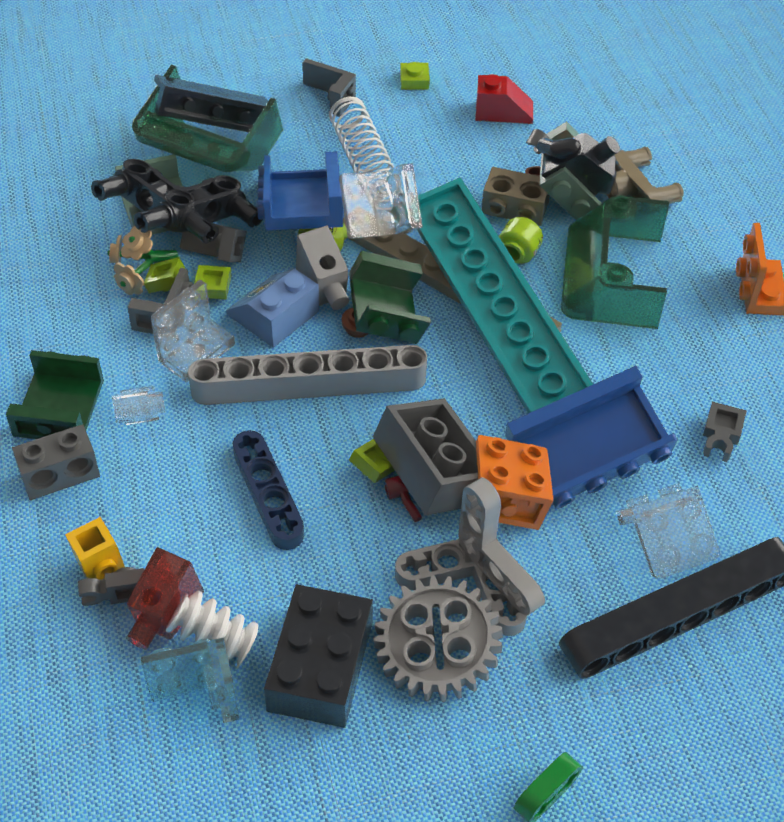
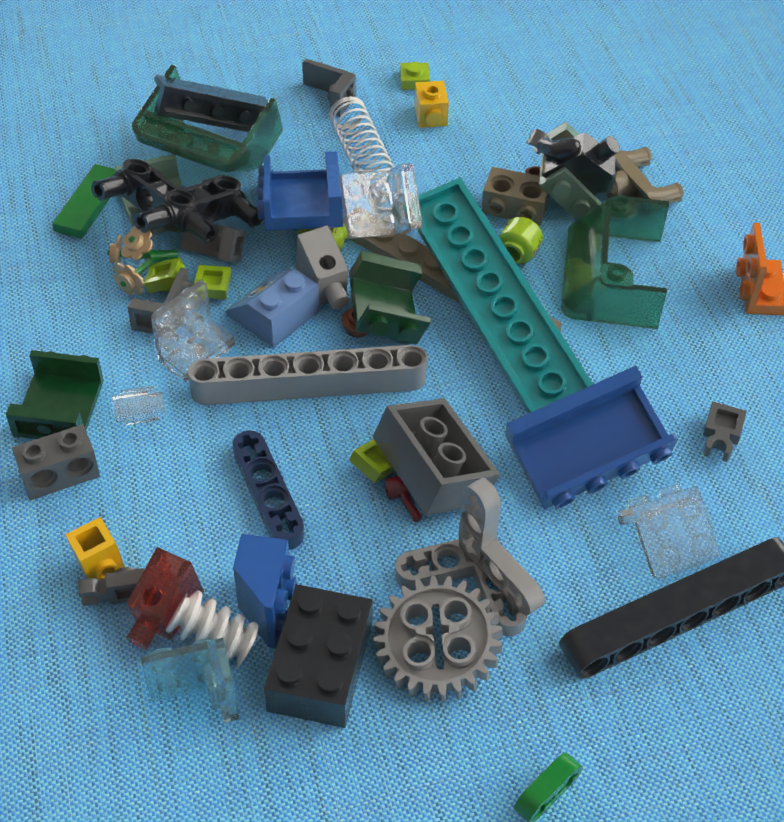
(82, 206): none -> green tile
(264, 583): none -> blue slope
(431, 104): none -> yellow brick
(502, 101): red slope -> none
(520, 477): orange bracket -> none

